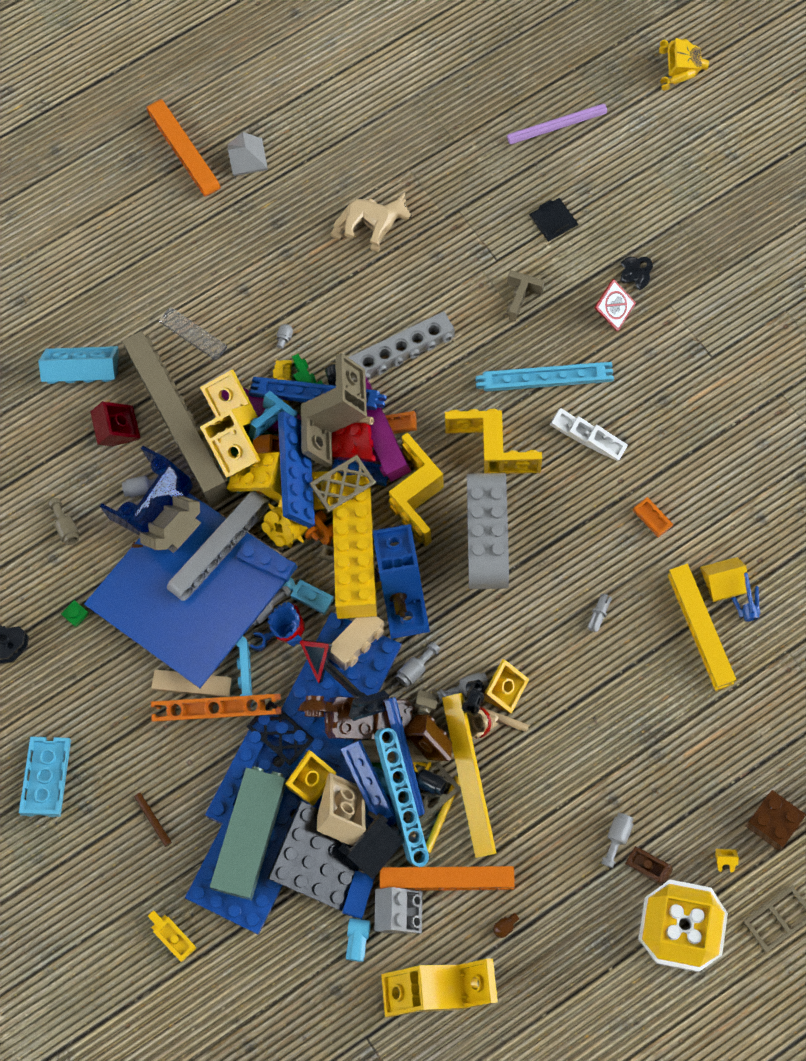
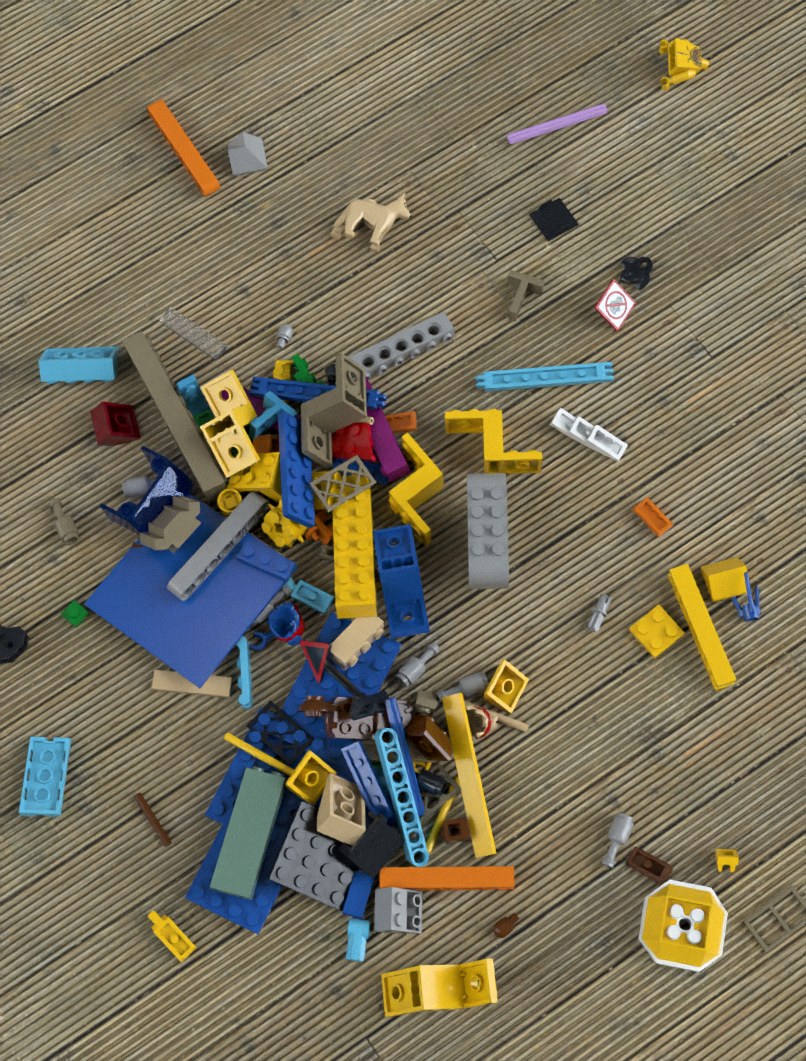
(192, 395): none -> dark azure bracket
(203, 417): none -> green plate
(228, 501): none -> yellow wheel
(228, 707): orange piece -> none
(259, 754): none -> yellow bar
(399, 603): dark brown piece -> none
(458, 824): none -> reddish brown brick
(474, 697): black connector -> none
(656, 631): none -> yellow plate
(775, 820): reddish brown brick -> none

